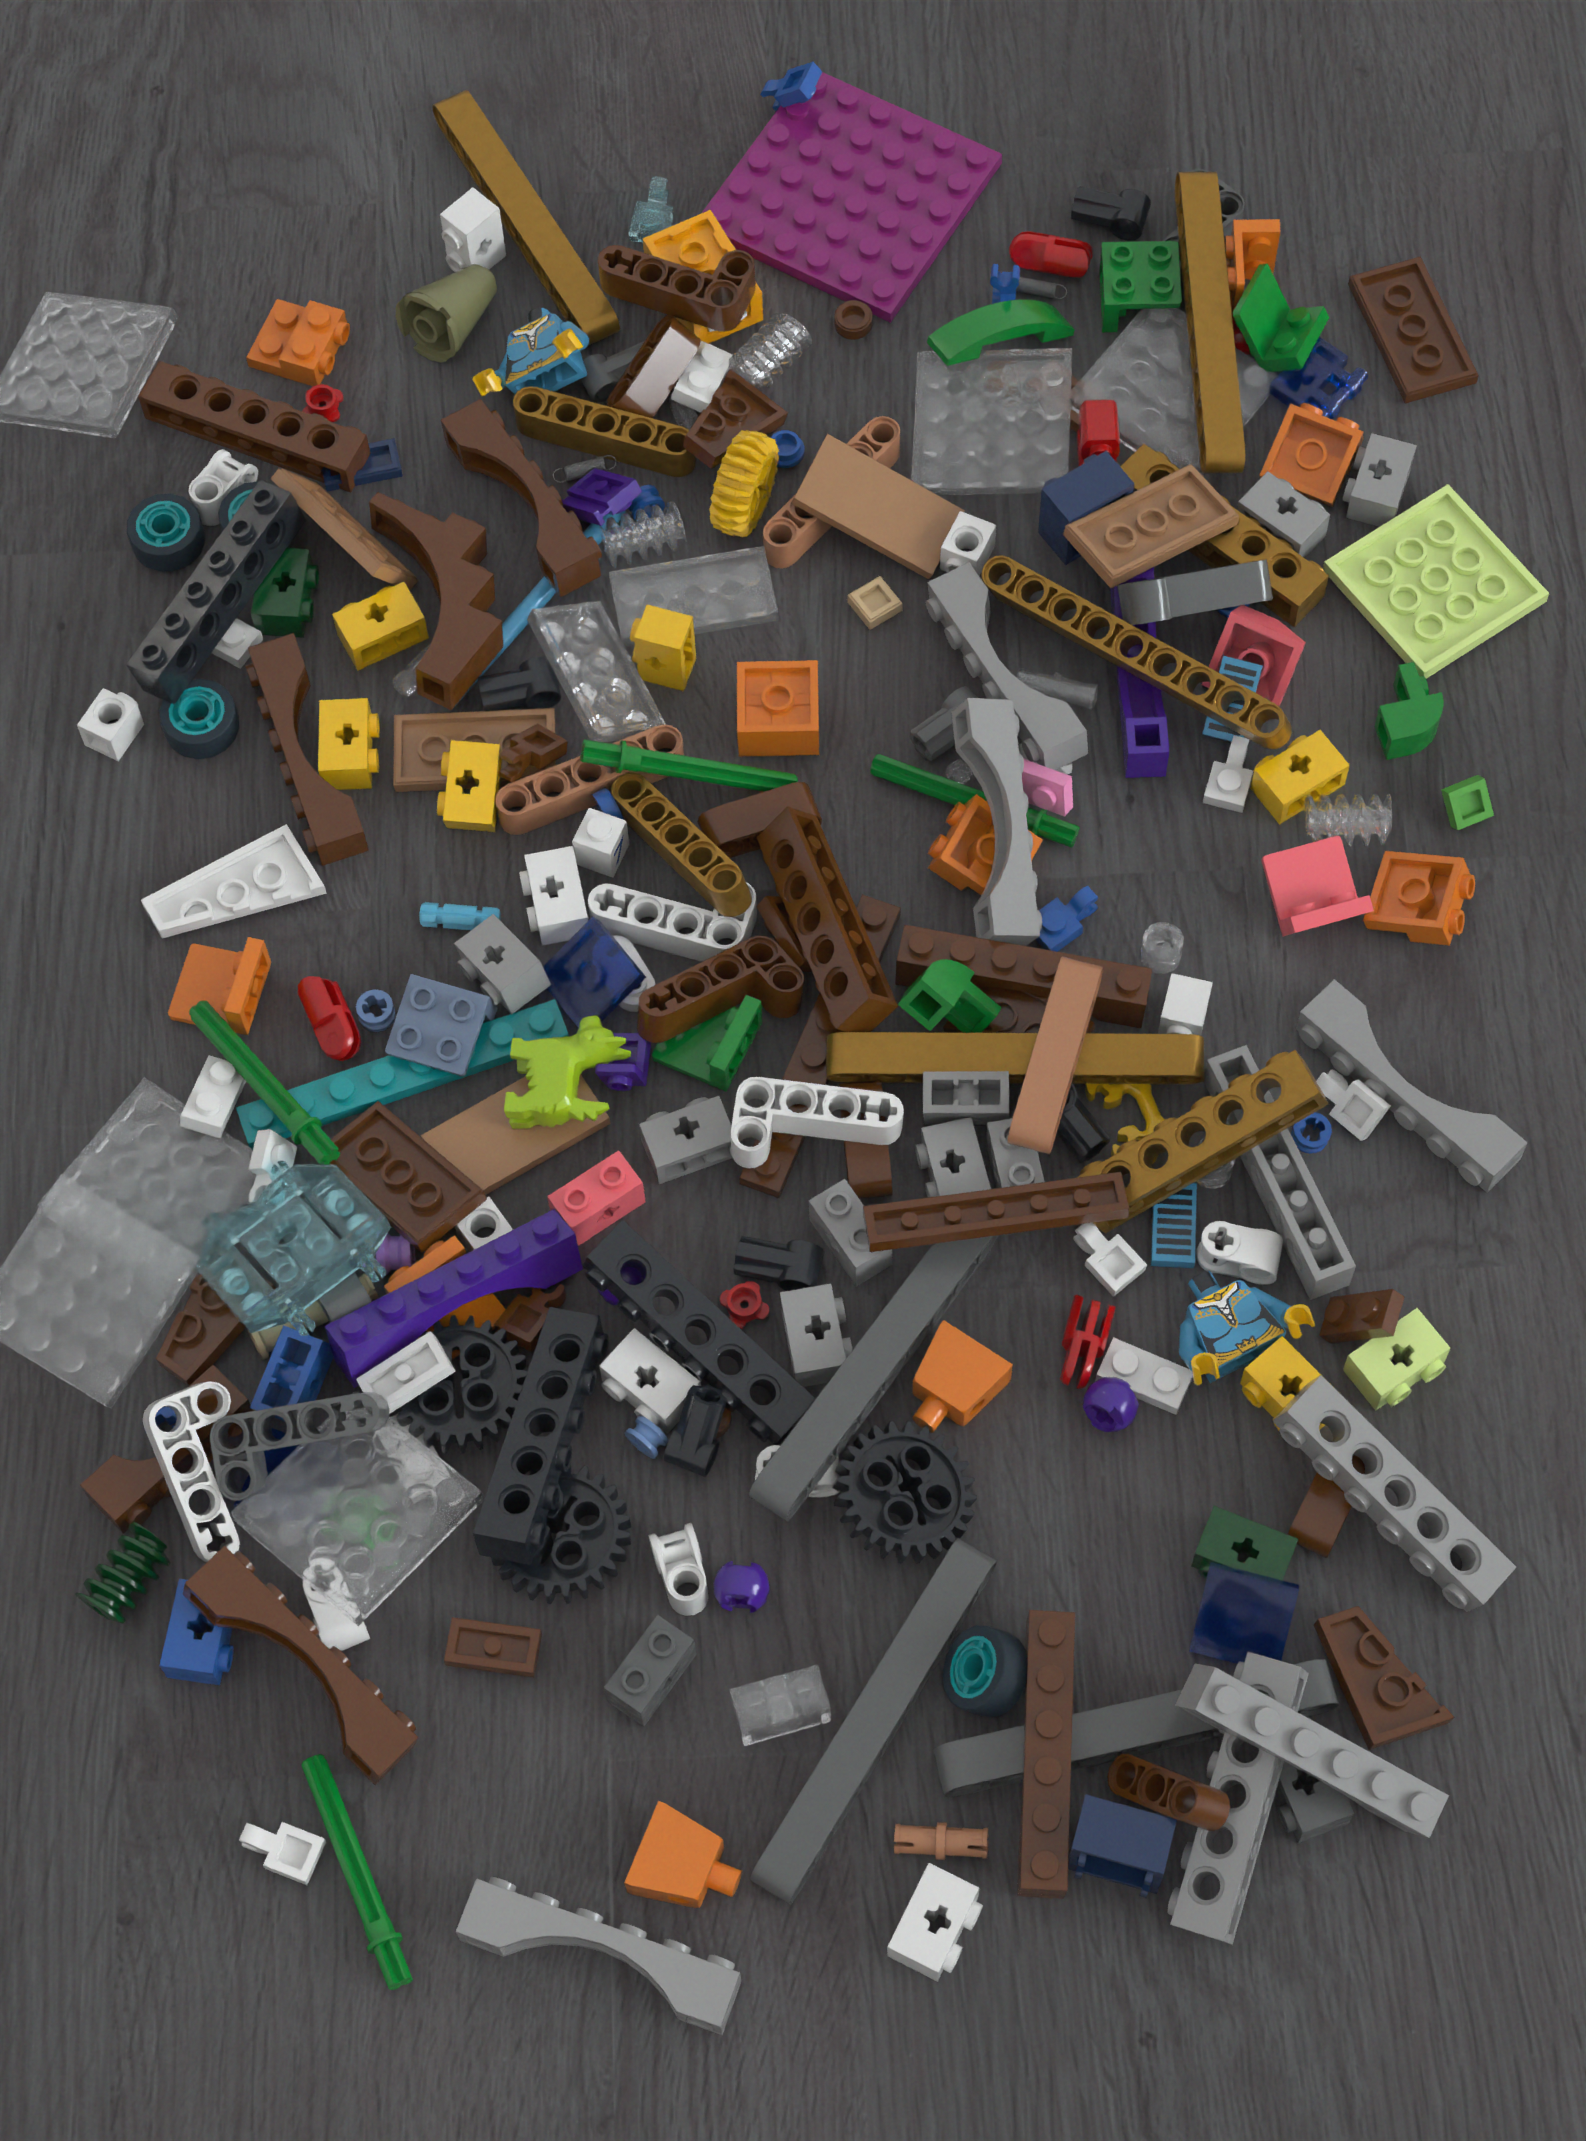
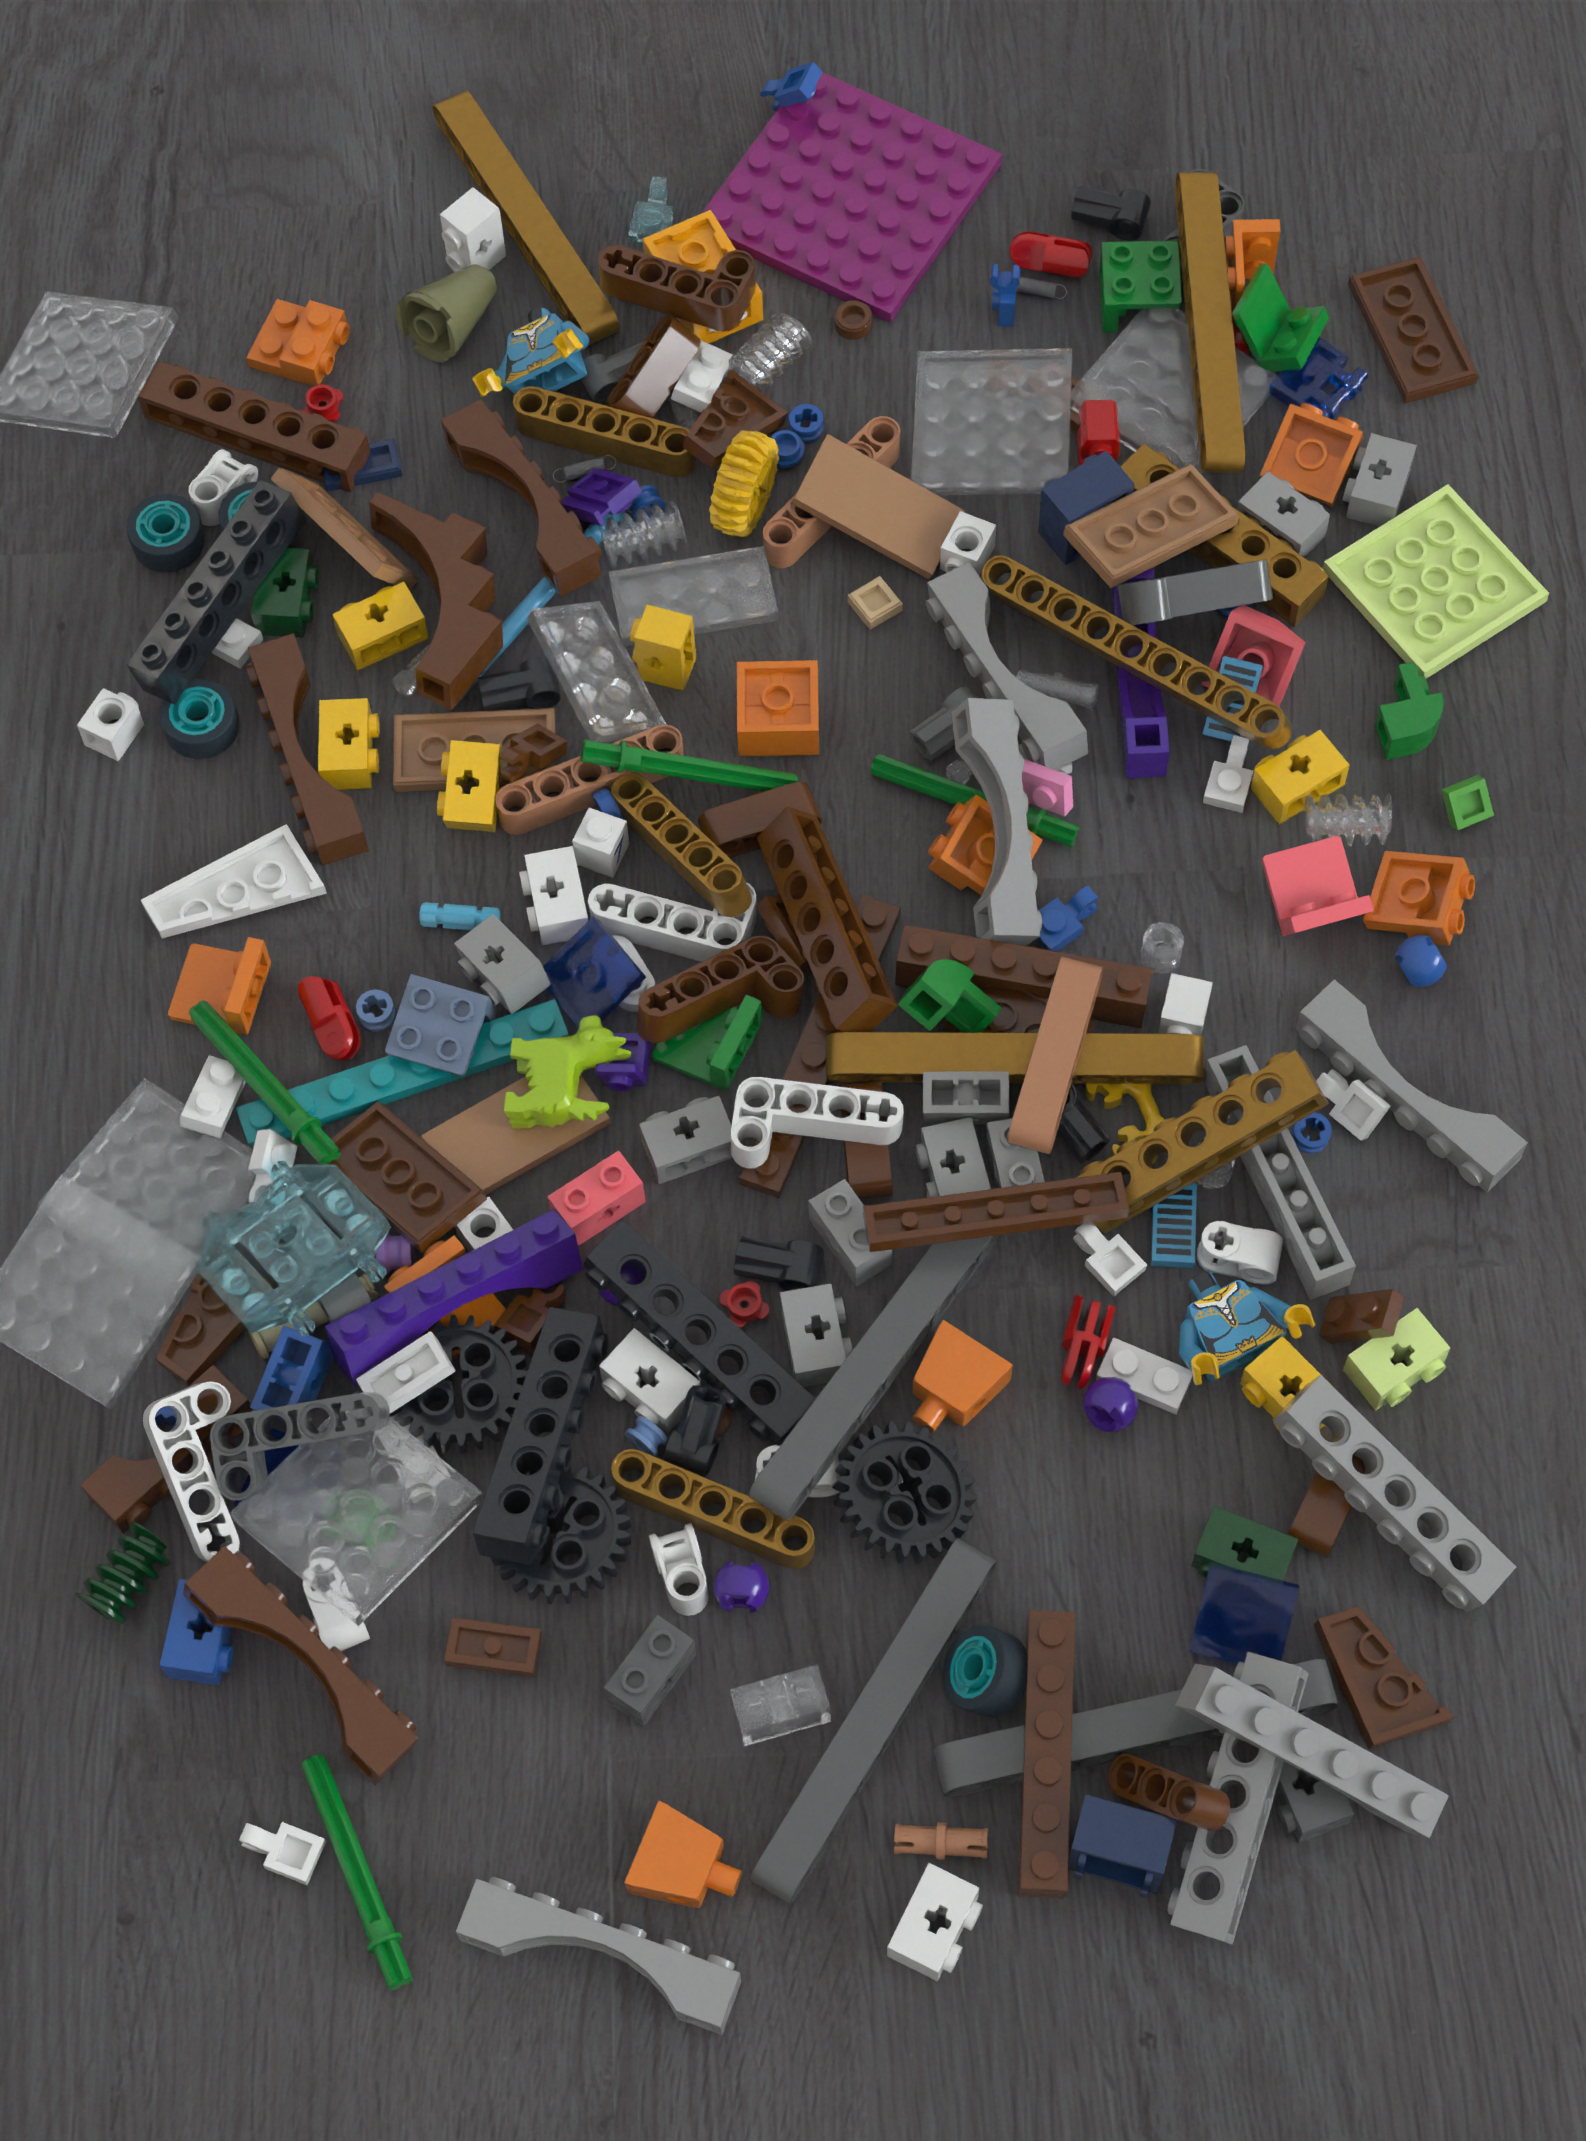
(701, 1491): none -> pearl gold beam
(806, 412): none -> blue bush
(964, 336): green slope -> none
(1420, 961): none -> blue piece

